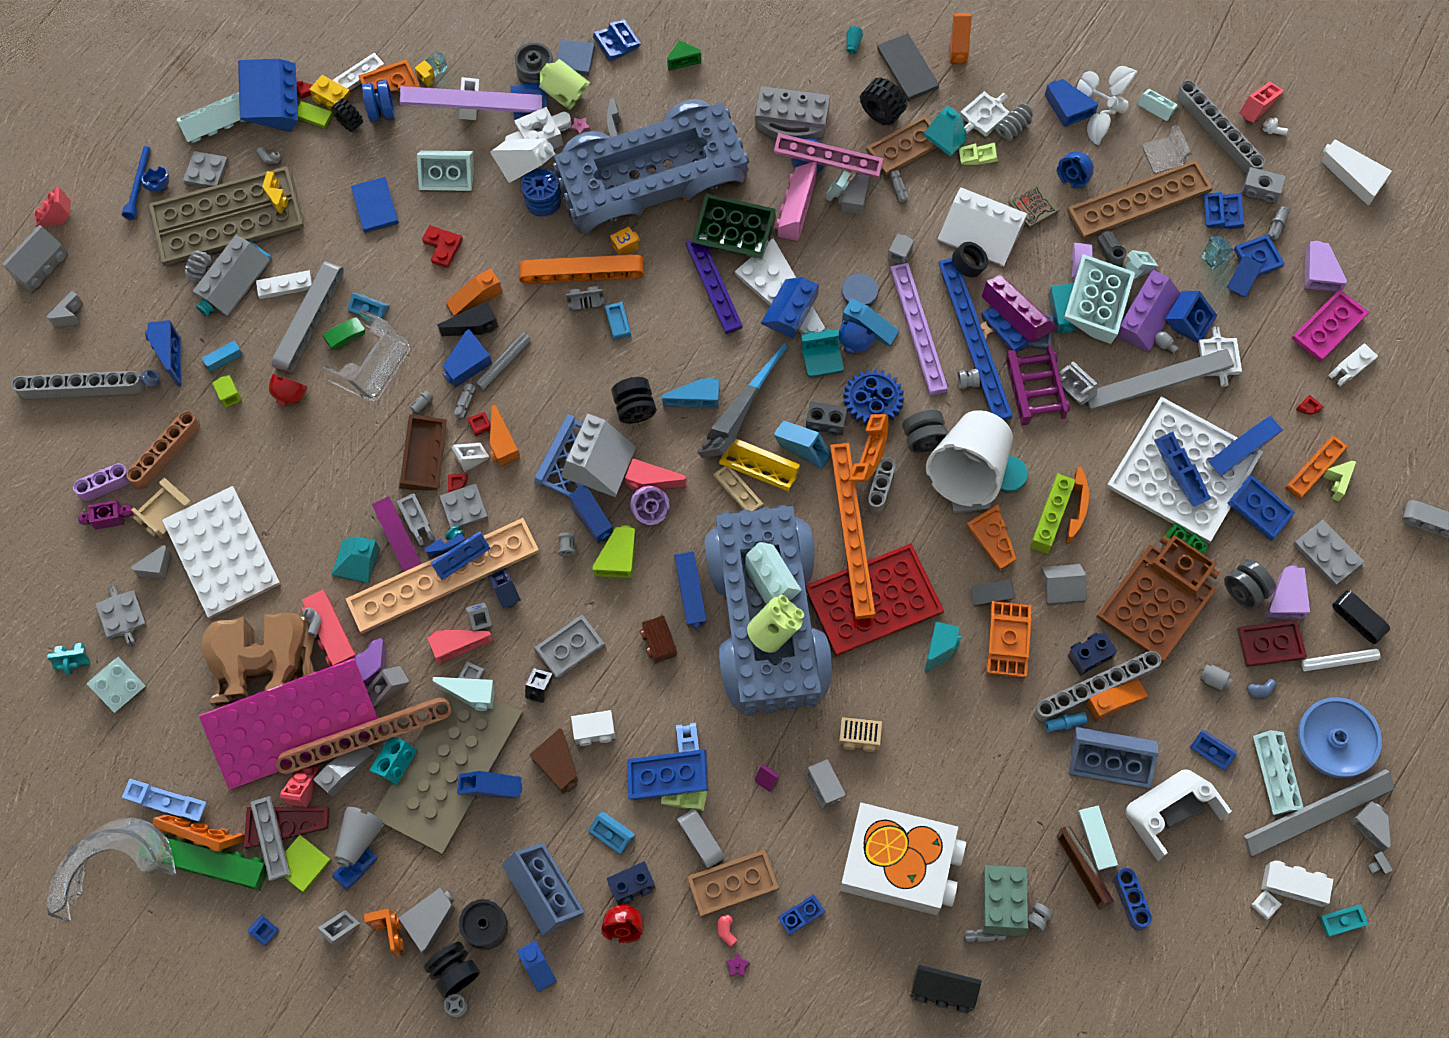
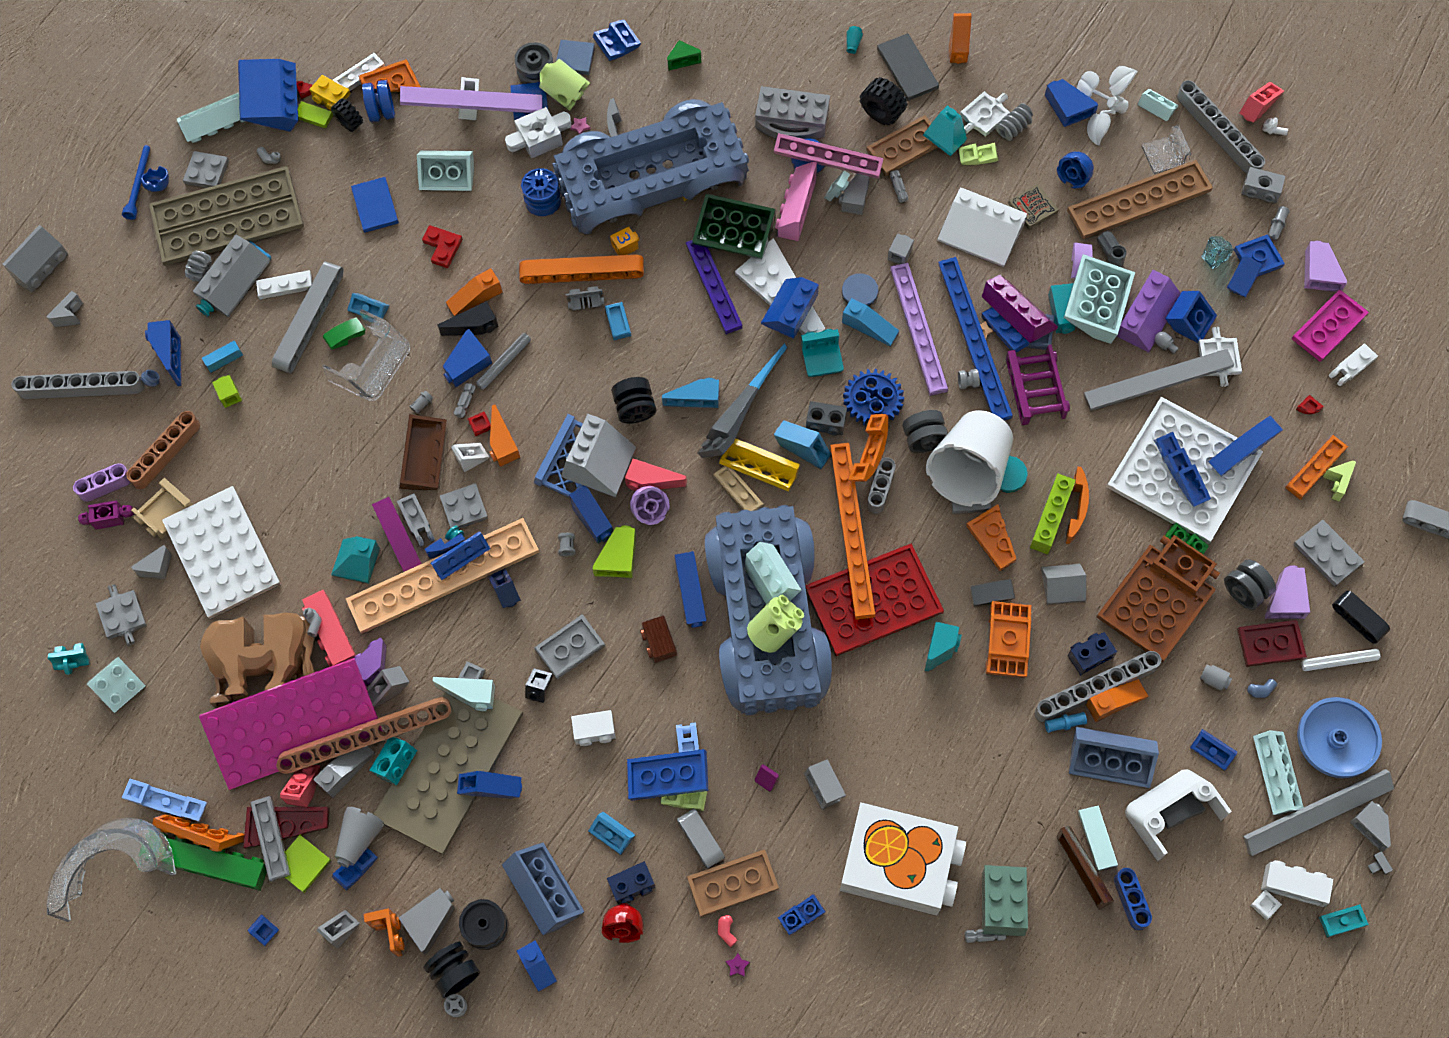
(54, 209): coral slope -> none
(274, 194): yellow slope -> none
(286, 390): red cylinder -> none
(430, 68): leg -> none
(453, 643): coral slope -> none
(456, 481): red tile -> none
(478, 616): light grey brick -> none
(521, 156): white slope -> none
(556, 762): reddish brown slope -> none
(855, 338): blue cylinder -> none
(860, 734): tan brick -> none
(945, 989): black slope -> none
(962, 264): black tyre -> none
(1039, 917): light grey wheel -> none
(1078, 383): light grey hinge -> none
(1140, 263): light aqua slope -> none
(1224, 210): blue slope -> none
(1260, 507): blue tile -> none
(1355, 170): white slope -> none

